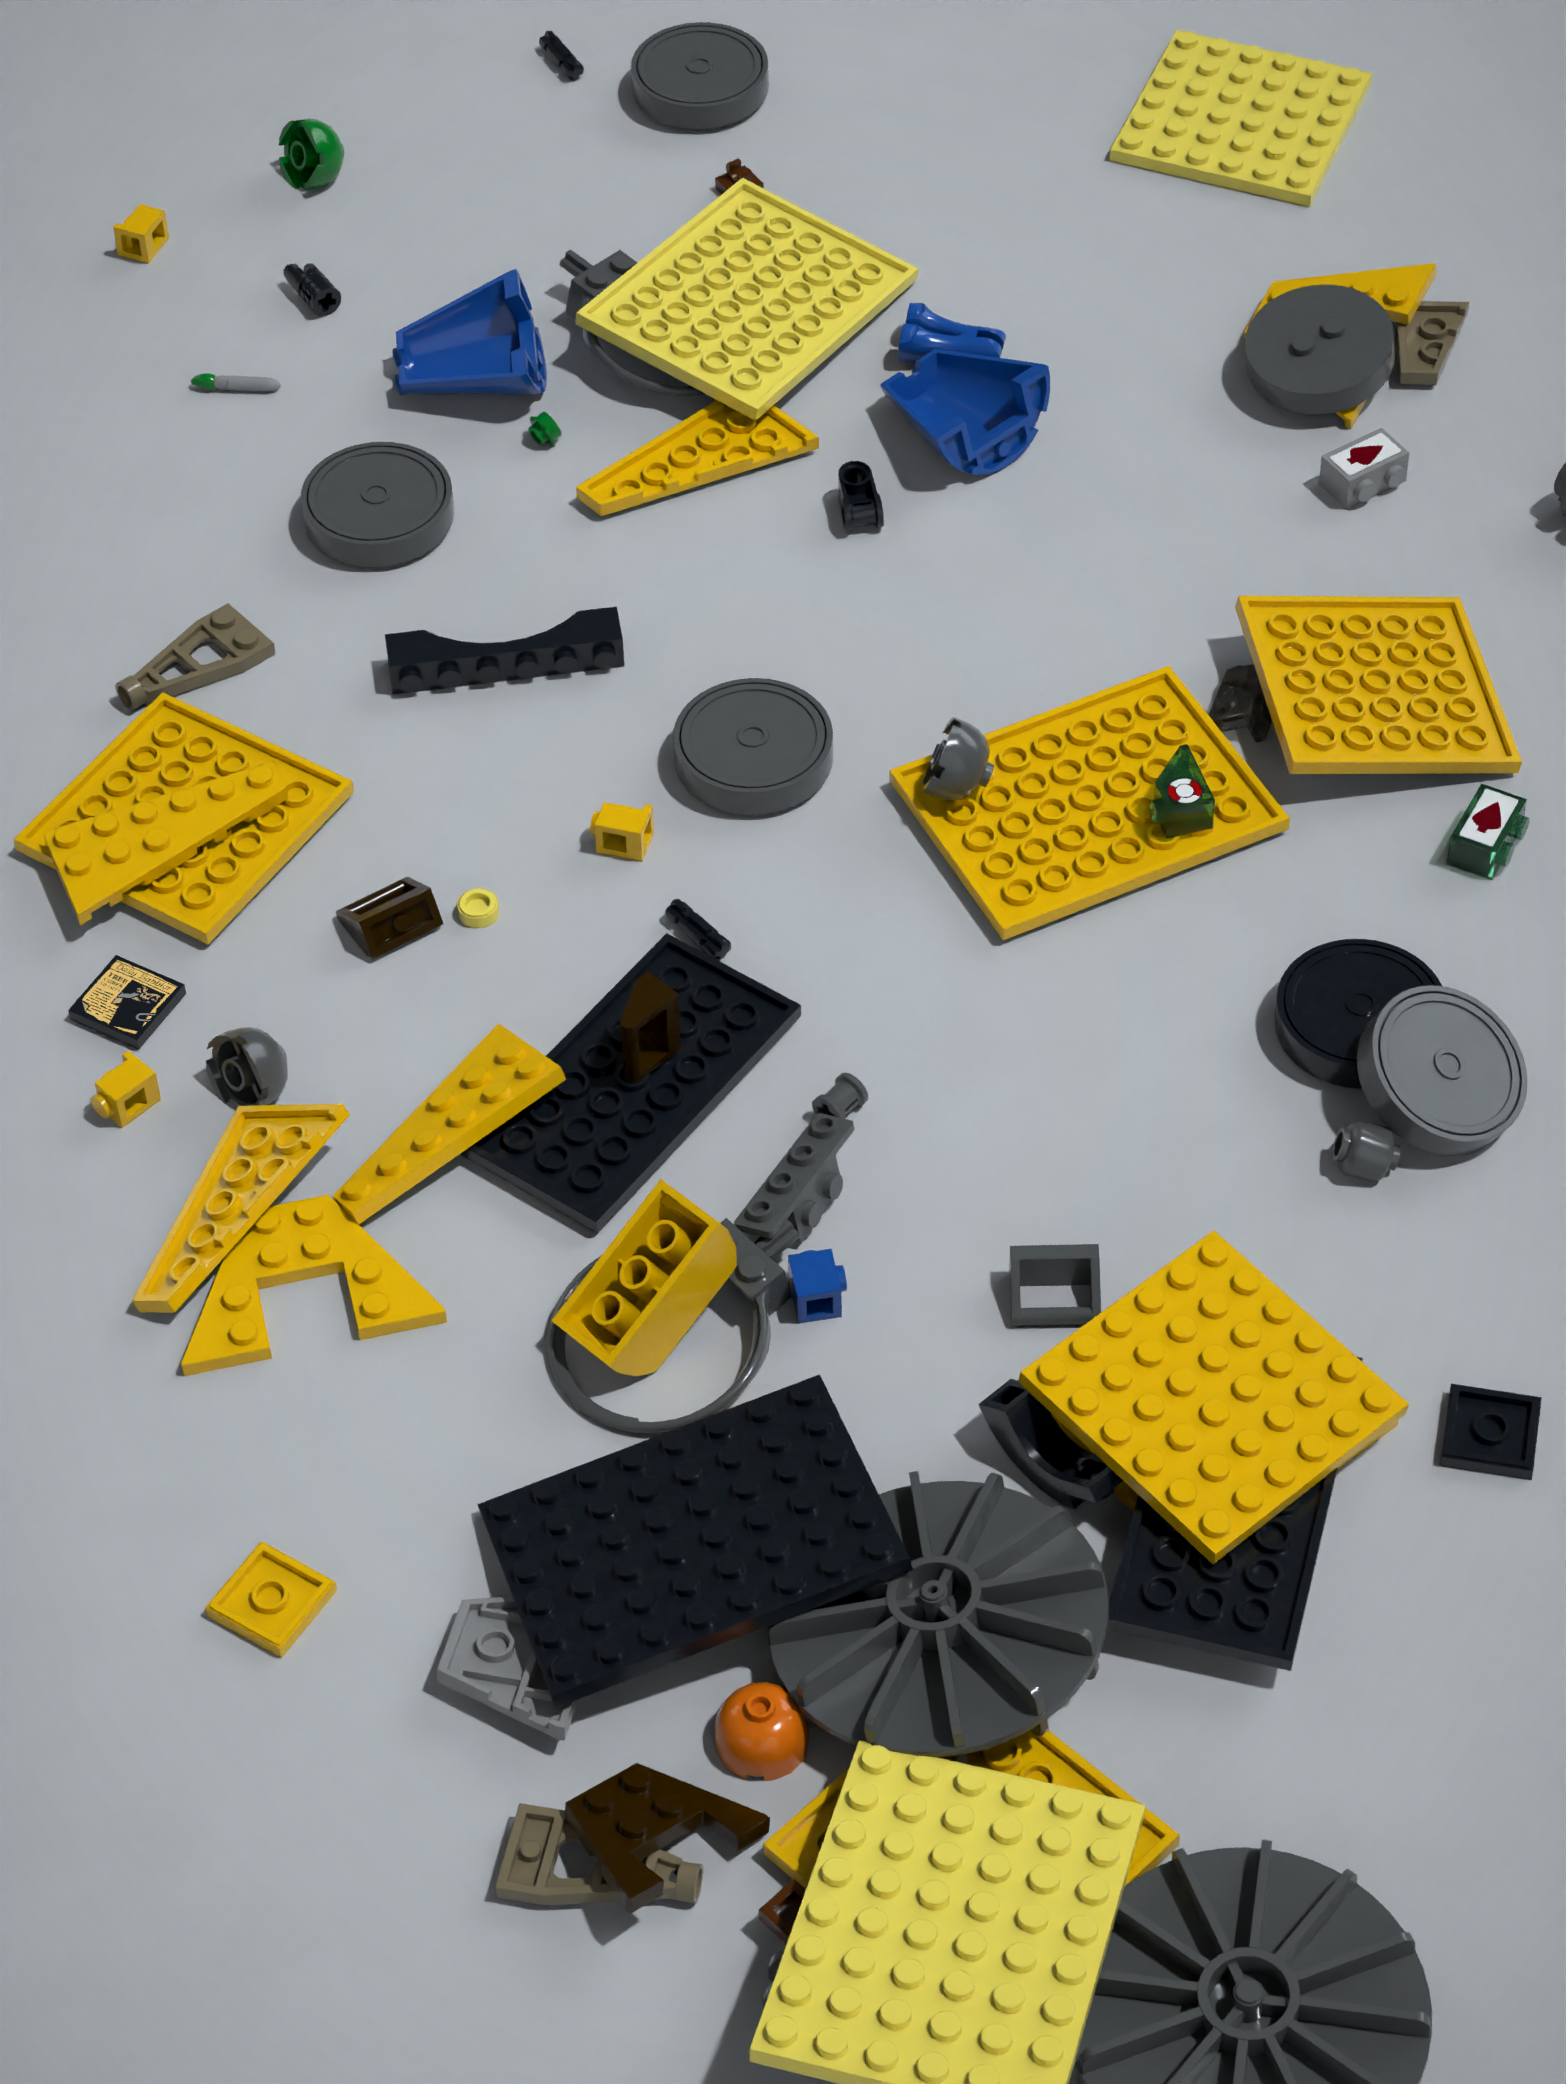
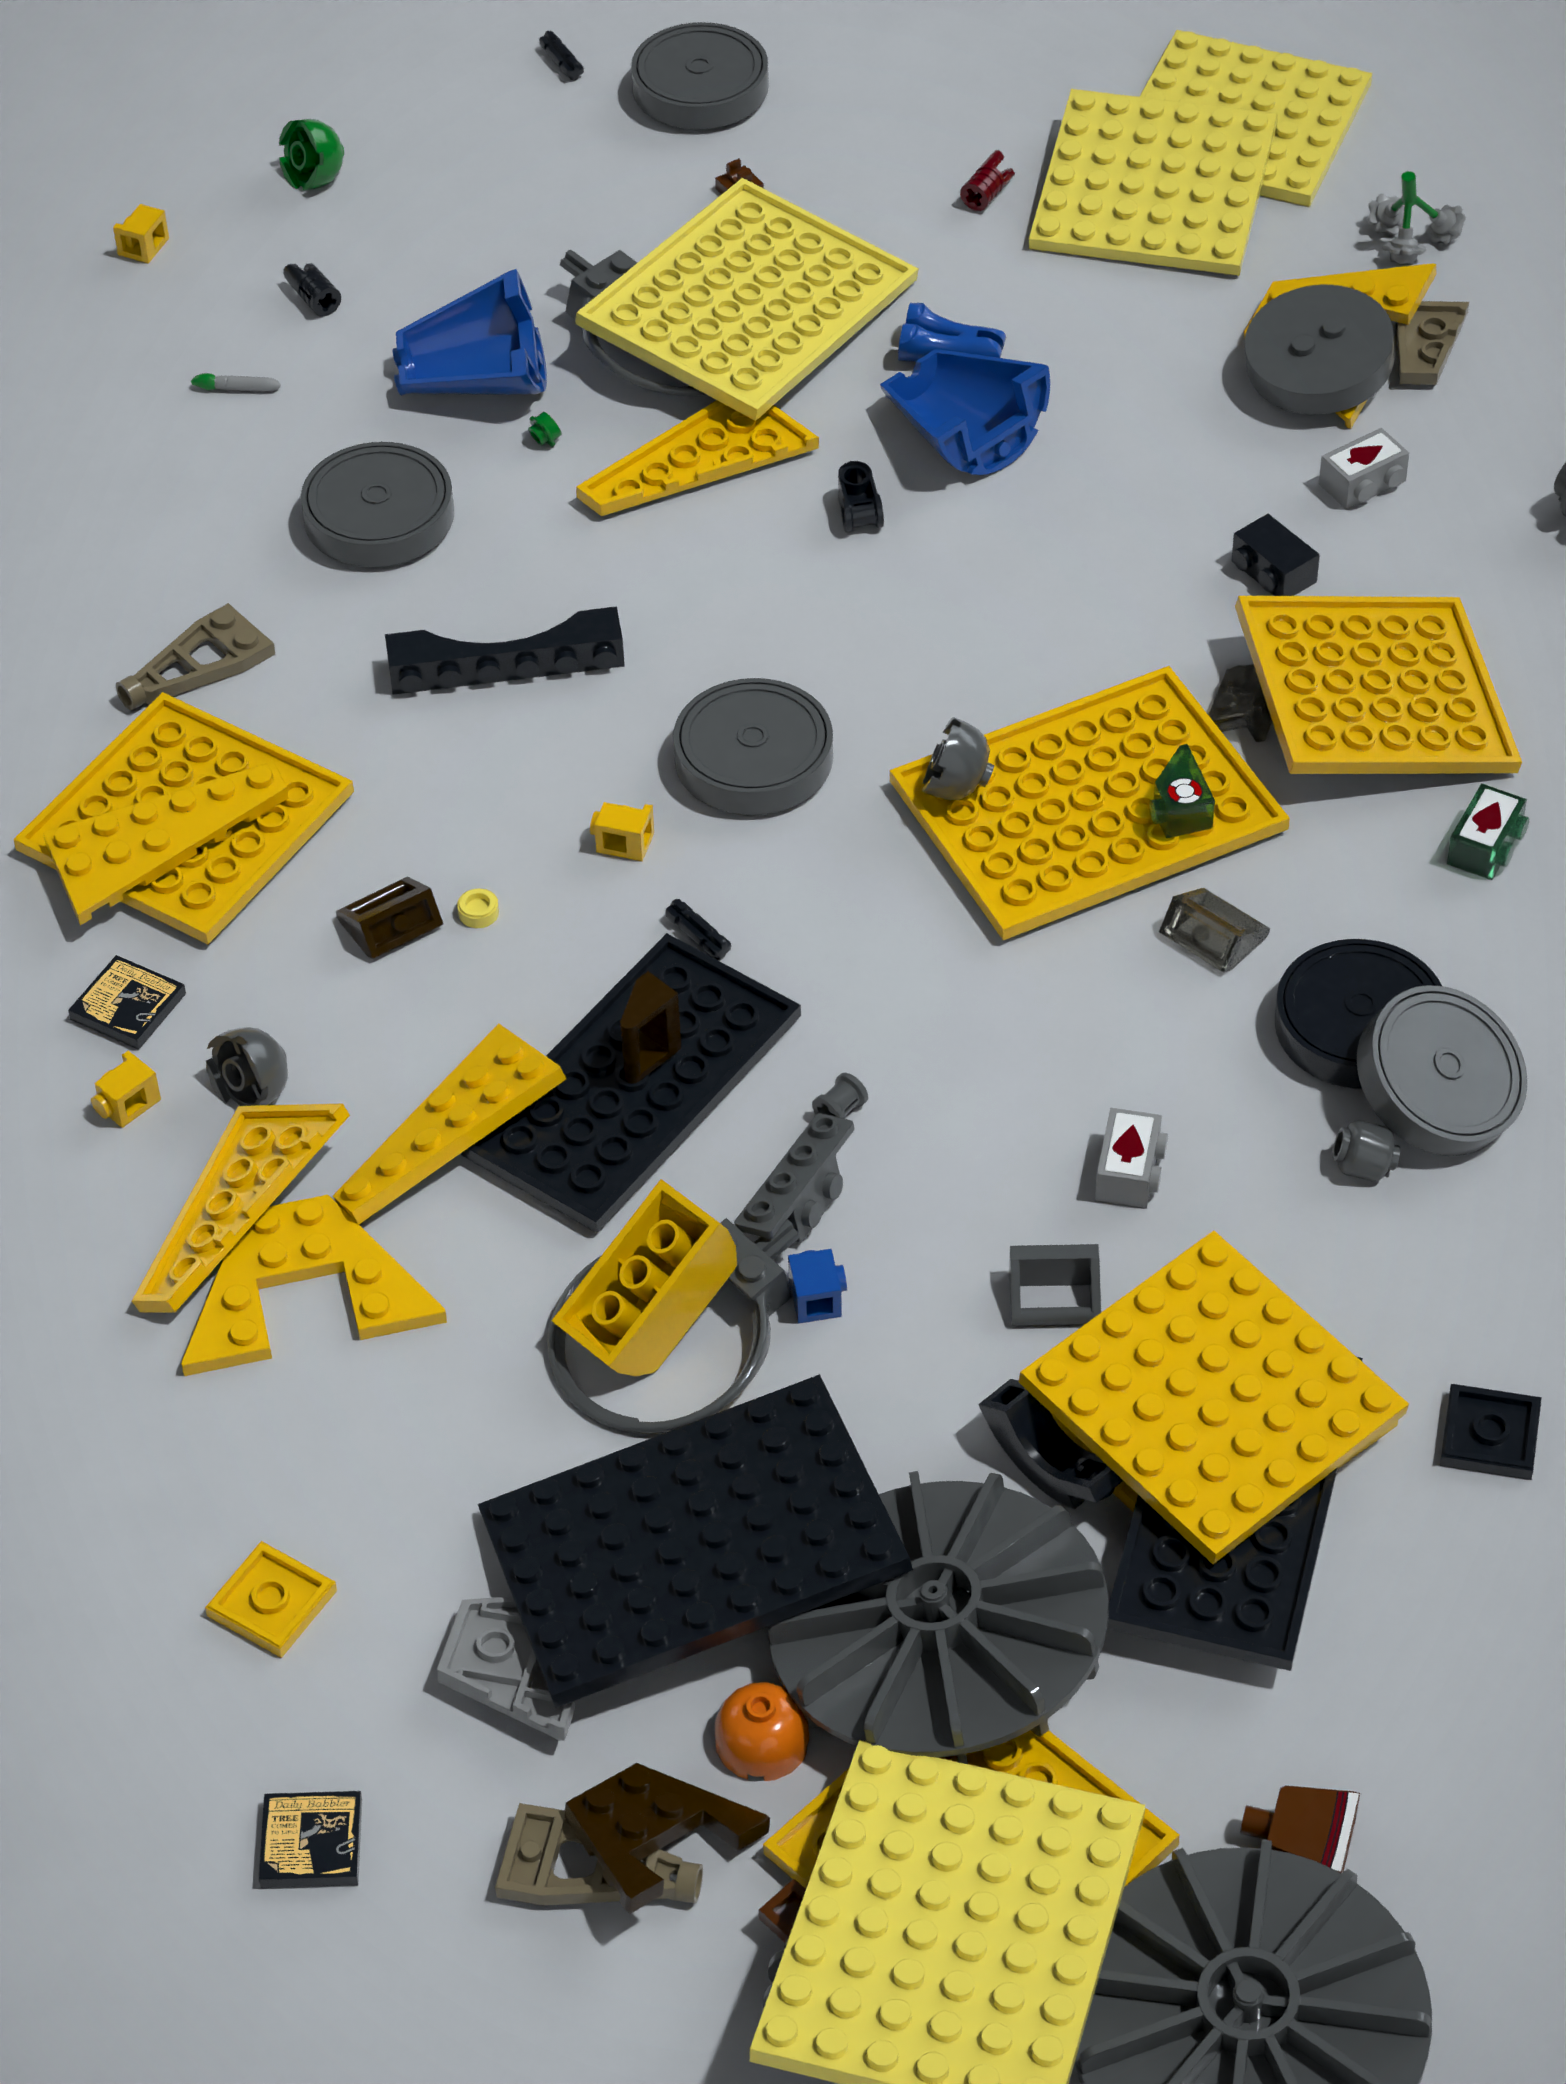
(310, 1839): none -> tile
(985, 183): none -> dark red hinge
(1129, 1158): none -> brick
(1154, 182): none -> light yellow plate
(1208, 934): none -> clear smoke tile
(1275, 557): none -> black piece
(1307, 1823): none -> reddish brown torso
(1394, 217): none -> light grey plant

